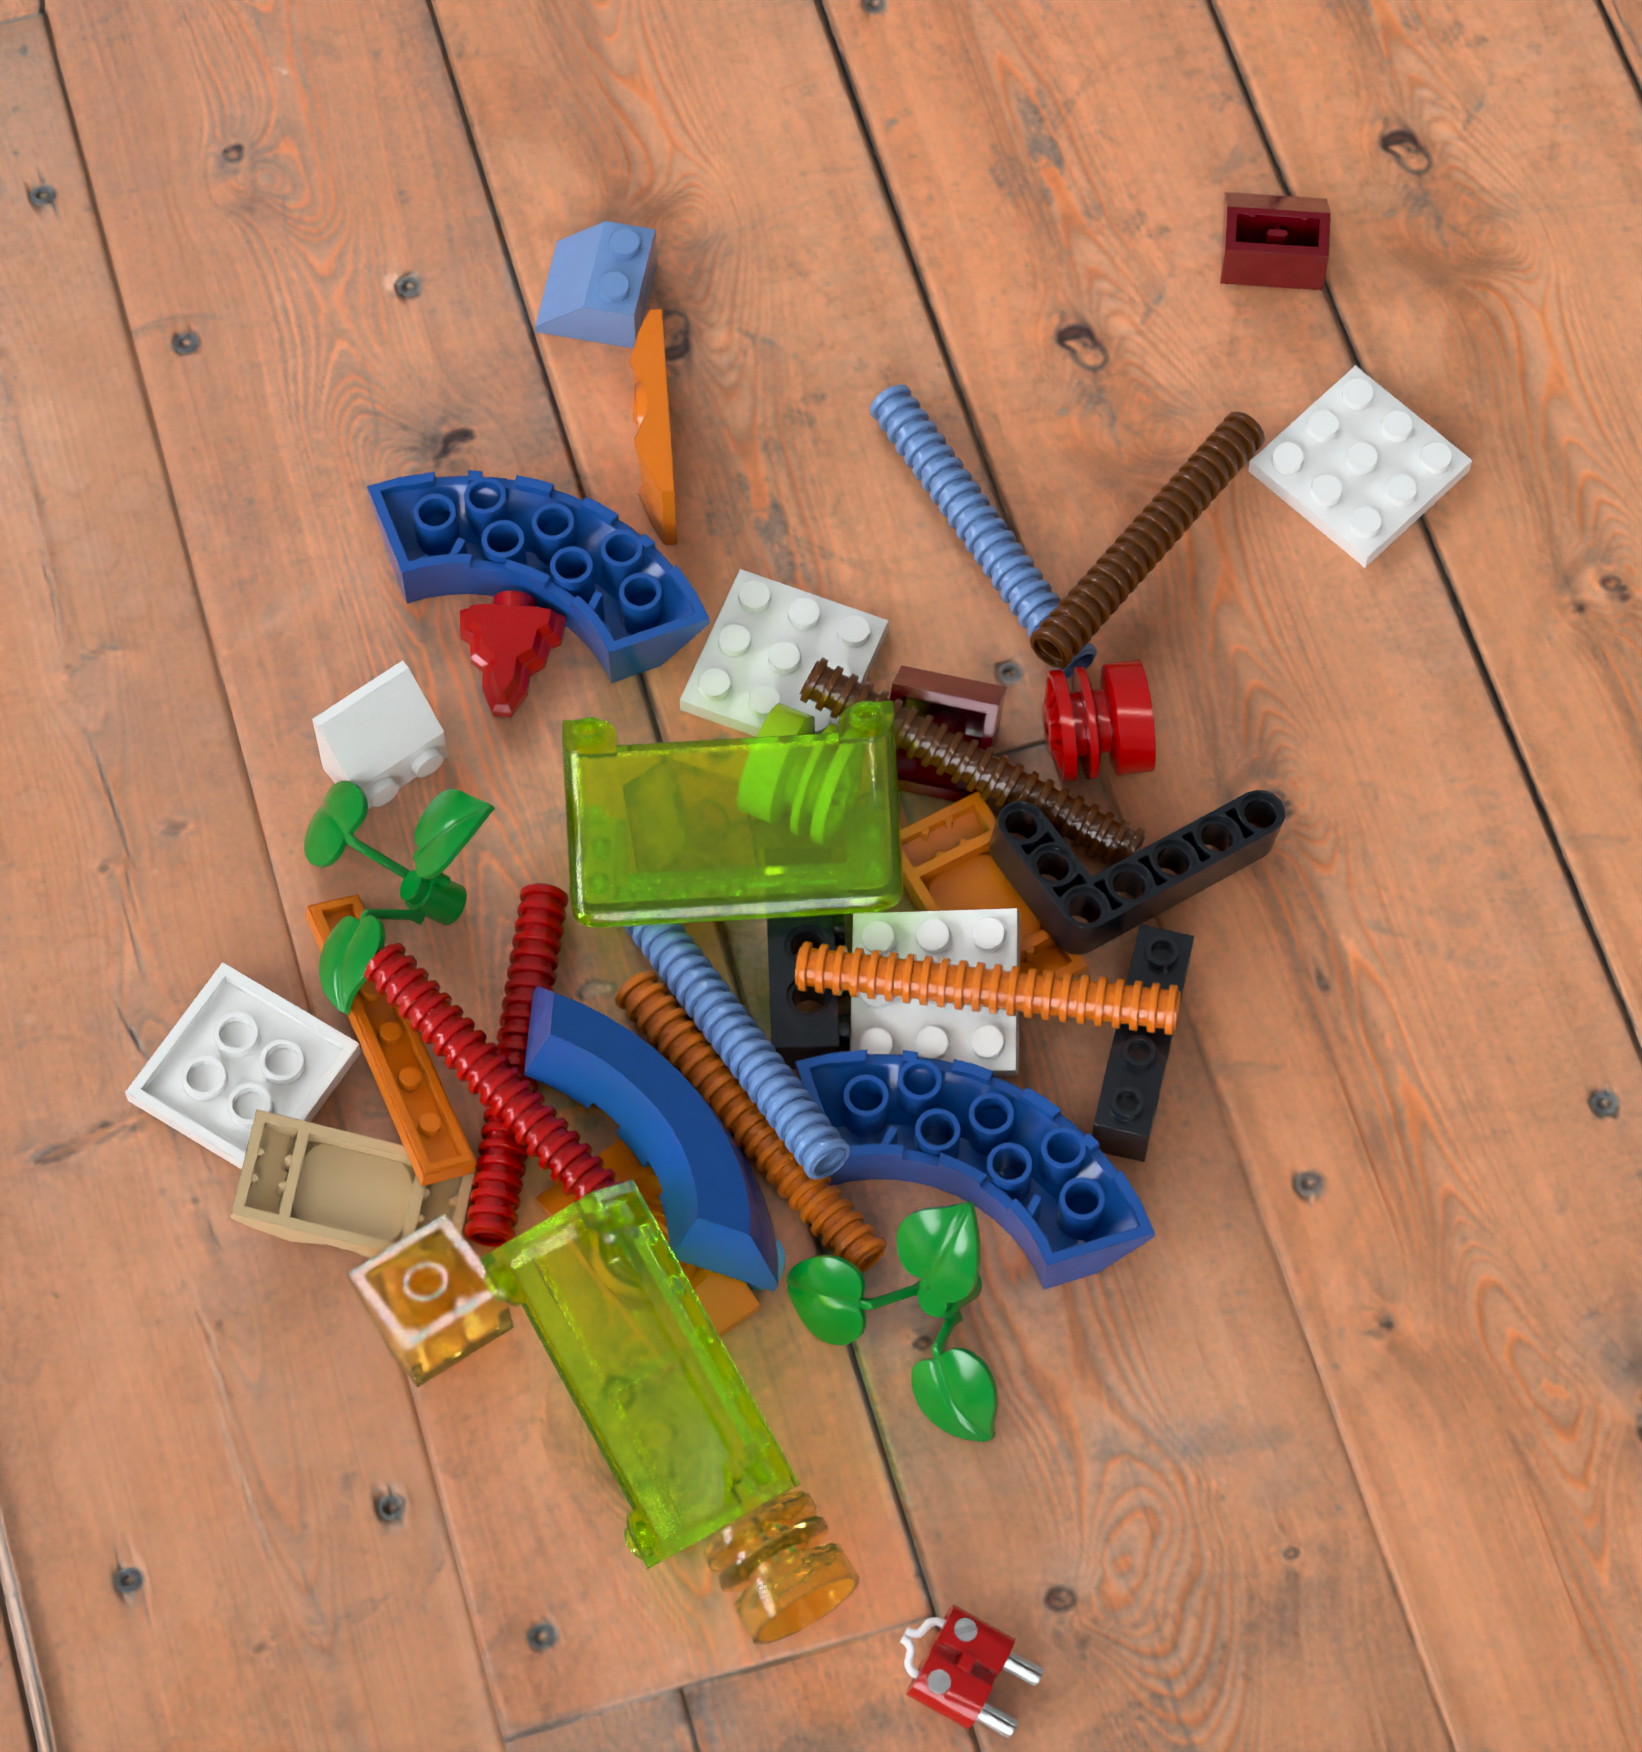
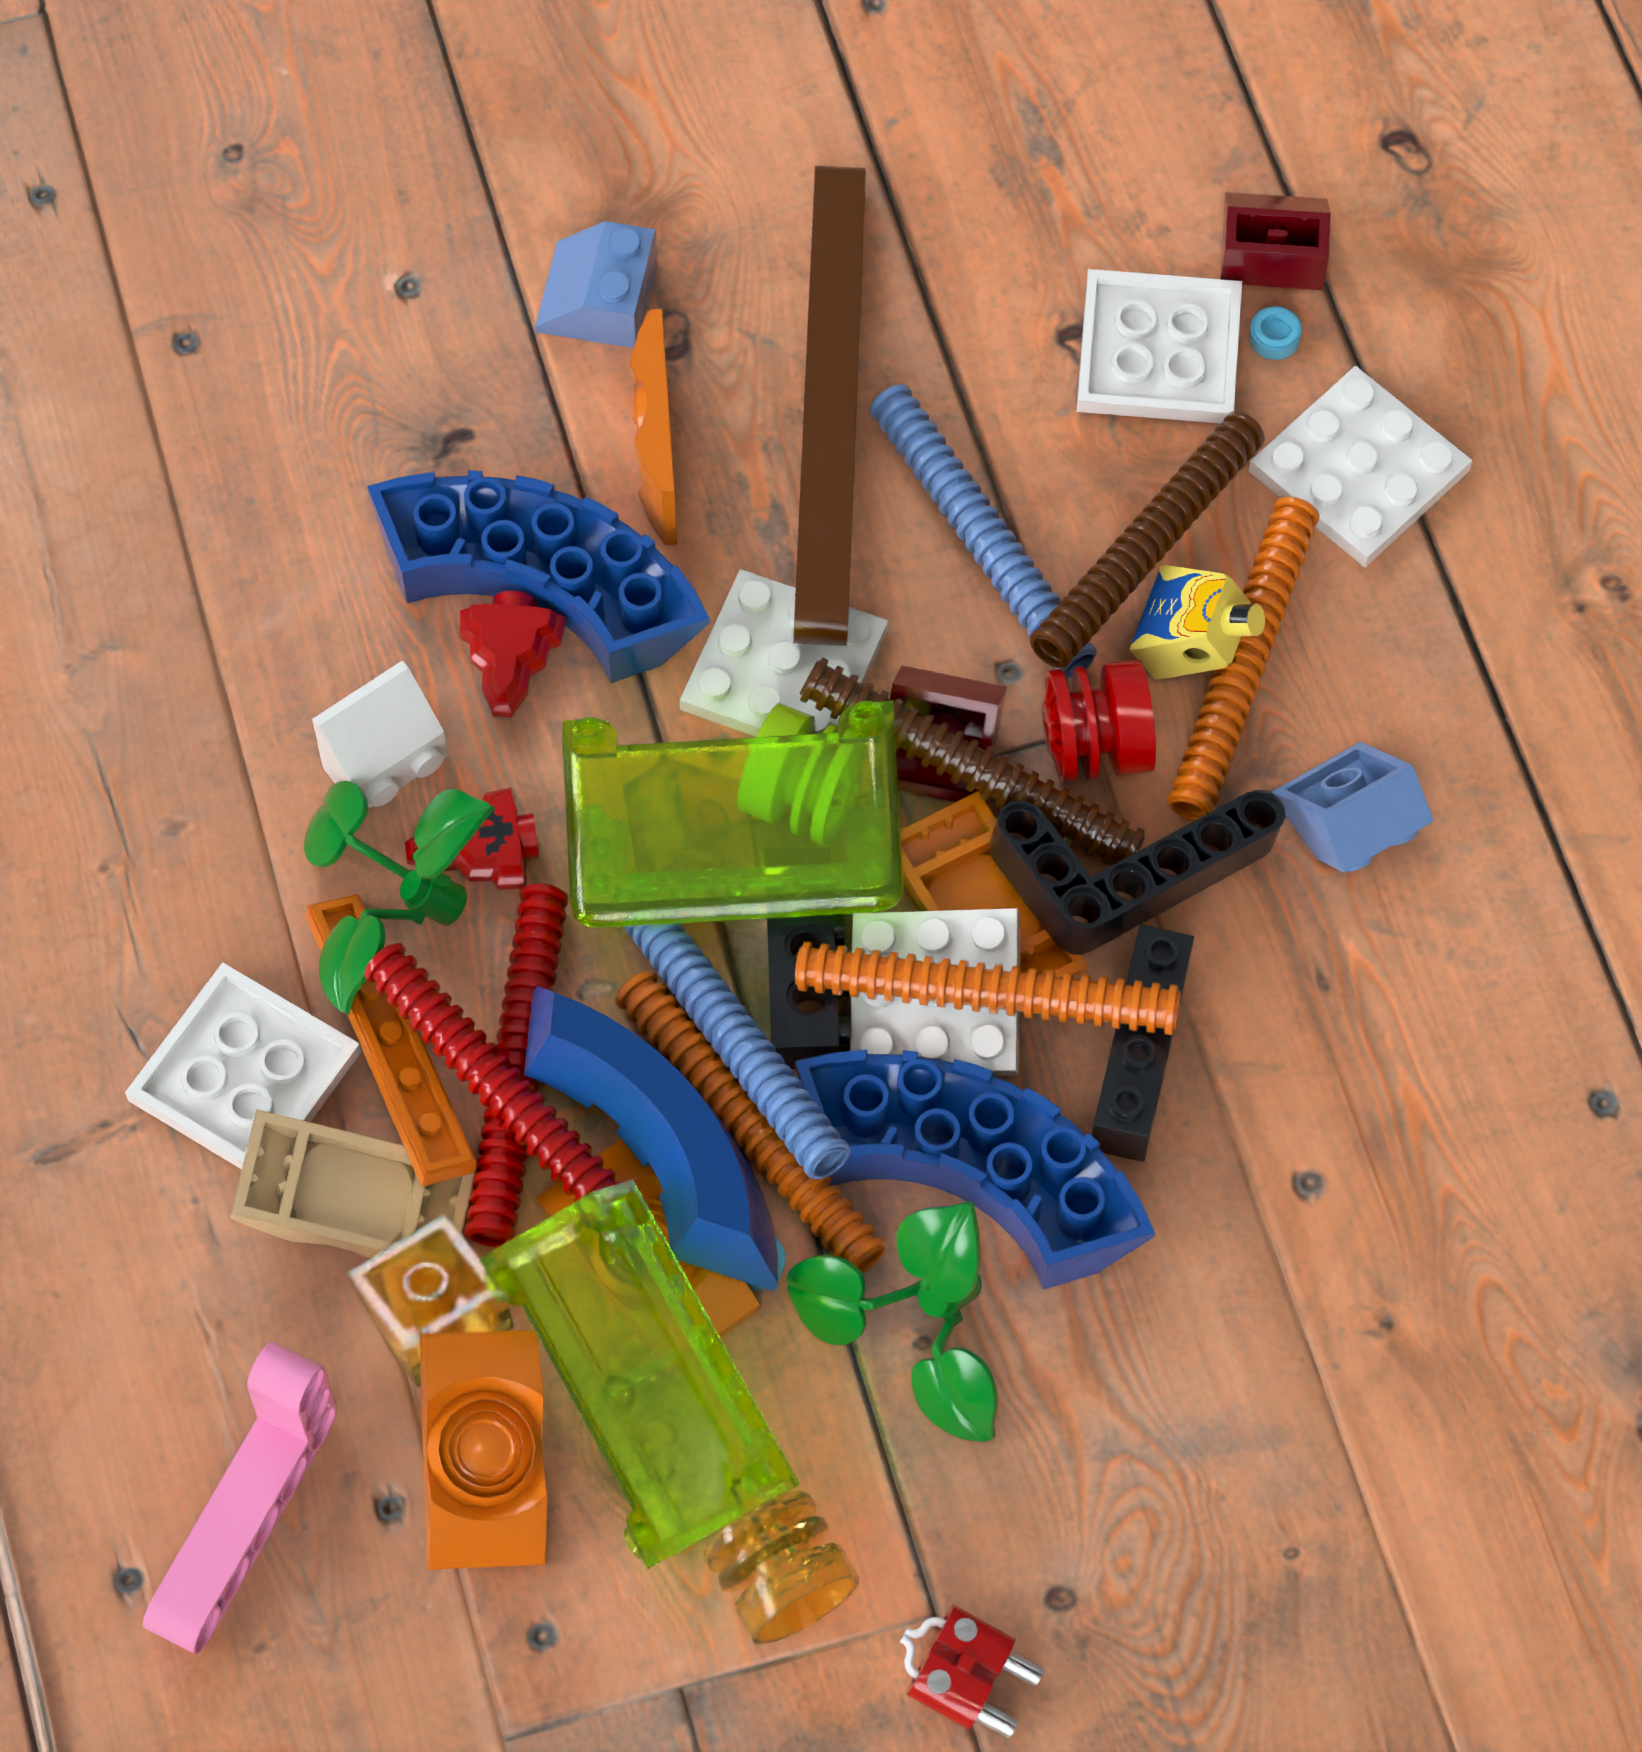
(291, 1424): none -> bright pink beam
(483, 1449): none -> orange slope
(498, 846): none -> red rock
(830, 408): none -> reddish brown beam
(1159, 346): none -> white plate
(1193, 622): none -> light yellow torso
(1235, 686): none -> orange piece
(1275, 333): none -> medium azure tile
(1355, 806): none -> medium blue slope

